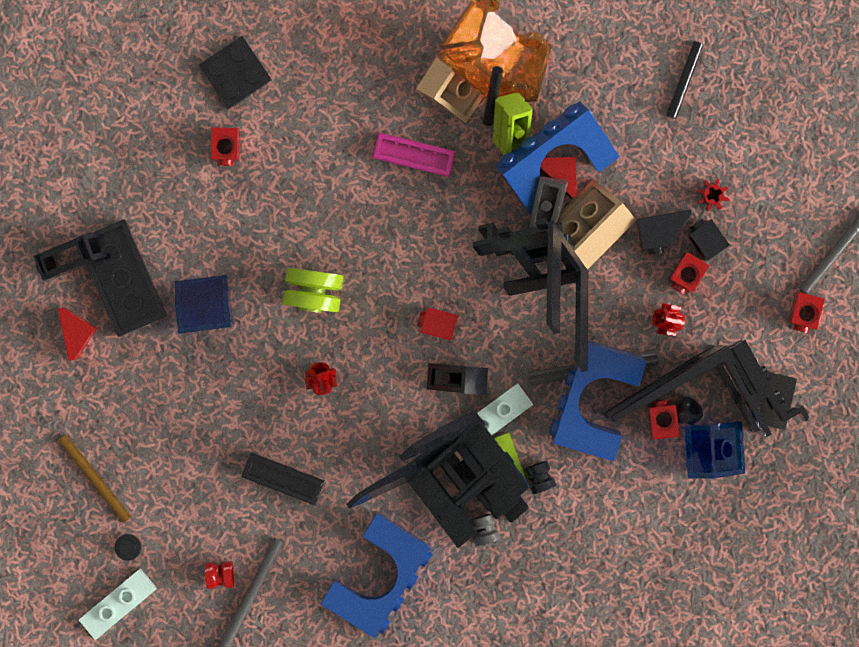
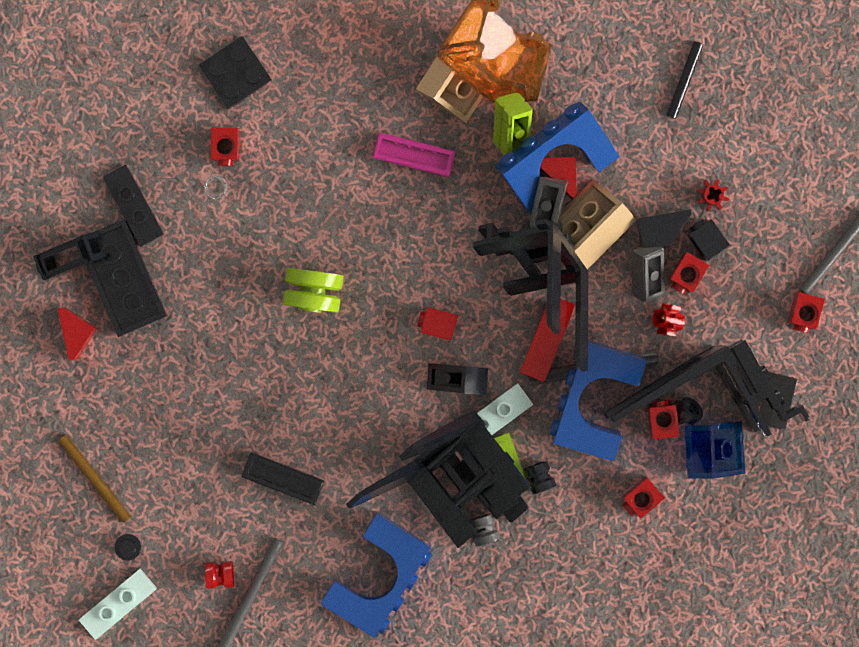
(133, 205): none -> black plate
(203, 304): clear blue slope -> none
(213, 179): none -> clear bush
(320, 378): red gear -> none
(492, 95): black bar -> none
(545, 344): none -> red slope
(647, 273): none -> dark grey slope
(652, 492): none -> red brick

